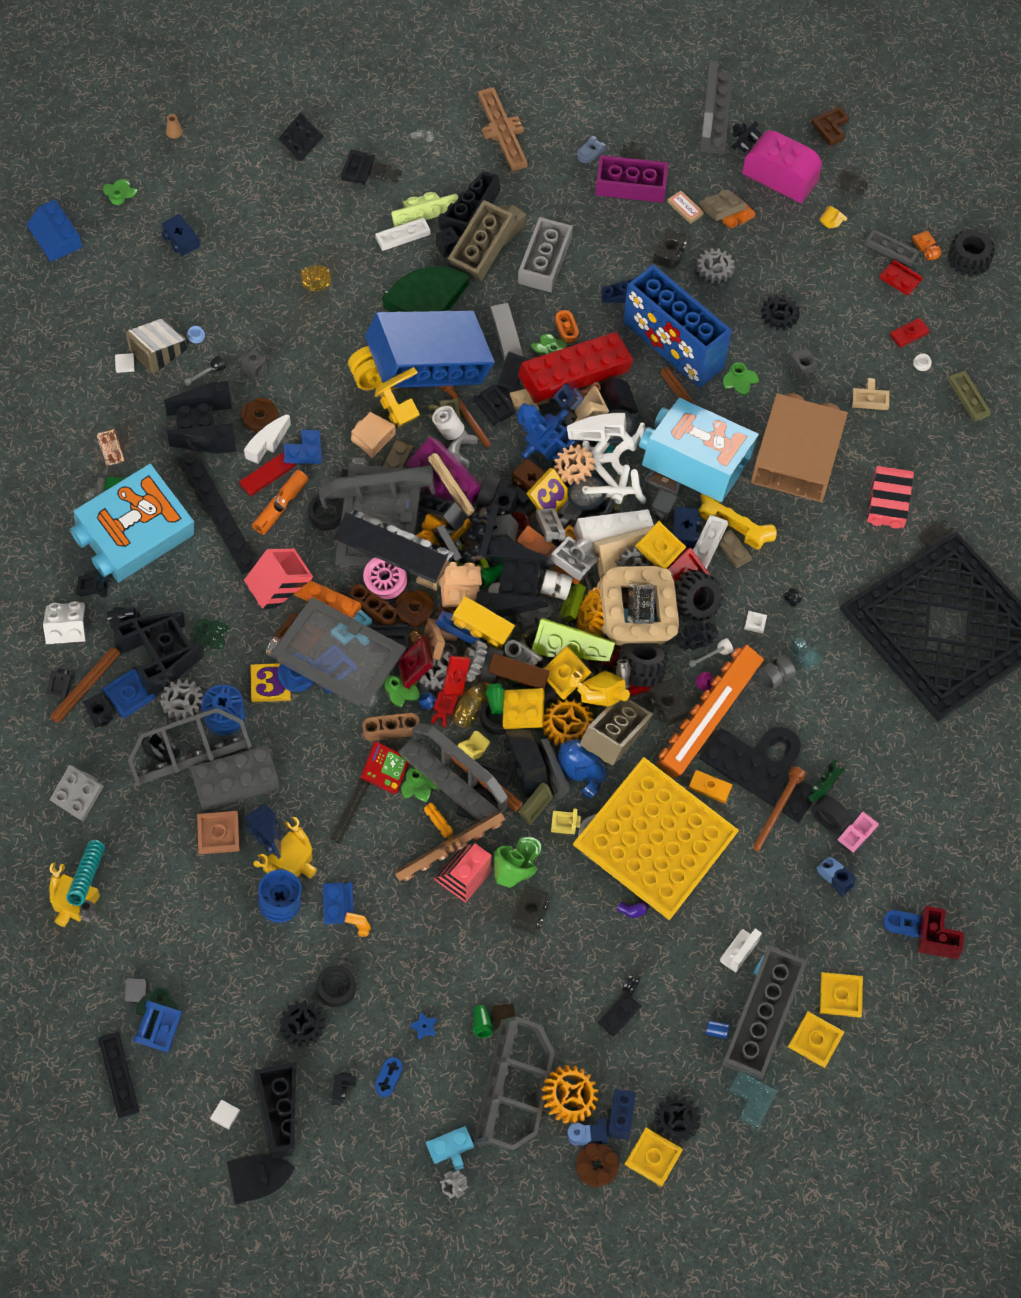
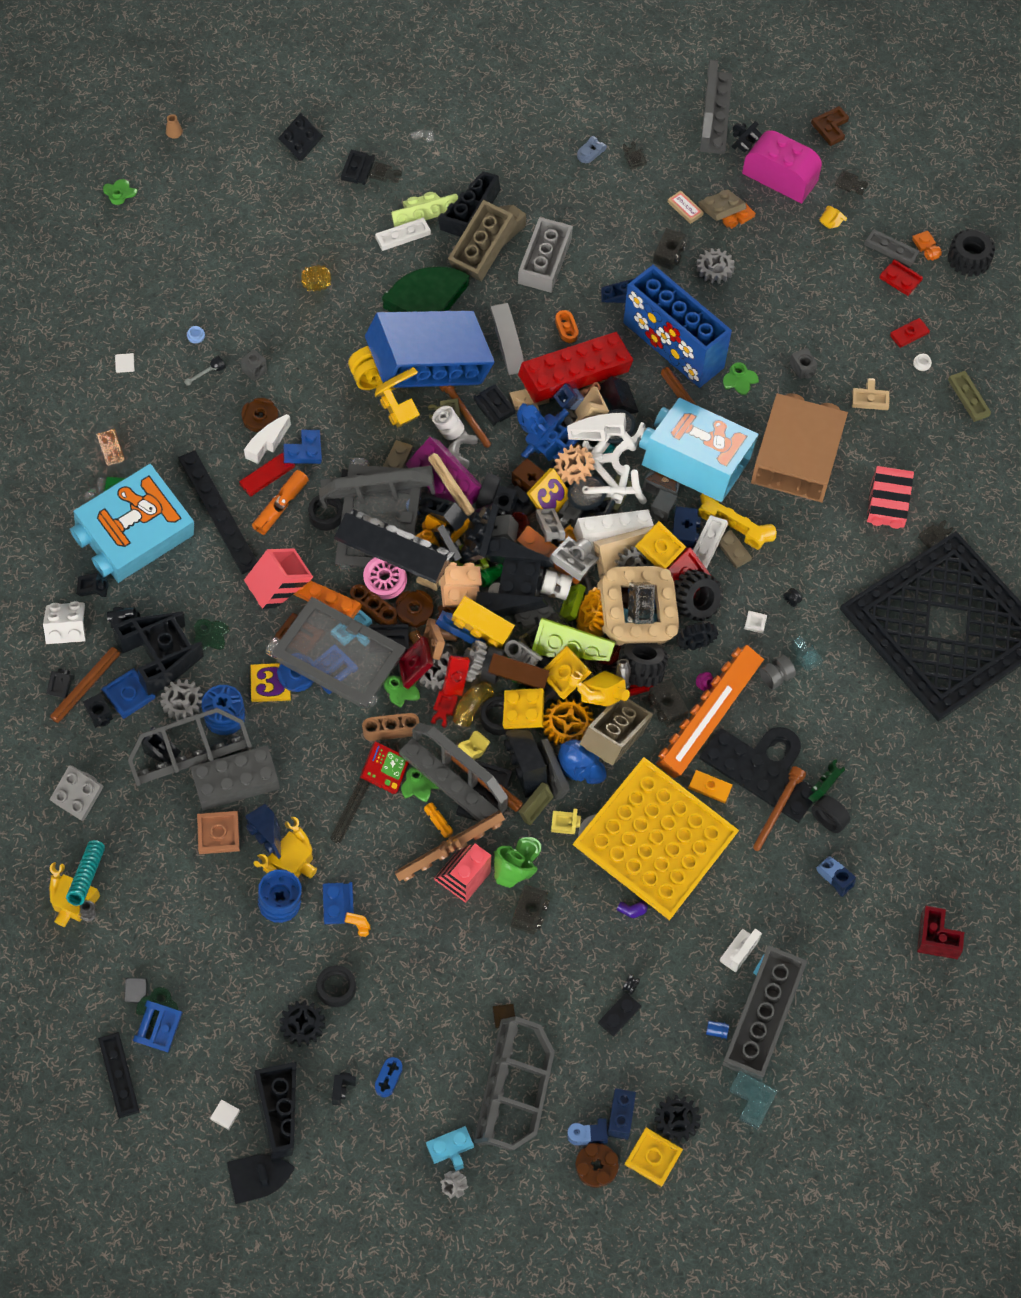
(54, 231): blue slope -> none
(155, 344): dark tan slope -> none
(180, 235): dark blue brick -> none
(196, 419): black wedge -> none
(372, 433): light nougat torso -> none
(423, 1020): blue plate -> none
(427, 701): blue plate -> none
(446, 241): black brick -> none
(481, 1022): green cone -> none
(495, 697): green cone -> none
(502, 129): medium nougat hinge -> none
(509, 374): black plate -> none
(548, 344): bright green plate -> none
(556, 1105): light orange gear -> none
(590, 790): blue plate -> none
(631, 178): magenta brick -> none
(724, 647): hinge -> none
(780, 312): black gear -> none
(816, 1039): yellow tile -> none
(841, 994): yellow tile -> none
(858, 832): bright pink slope -> none
(895, 921): blue plate -> none

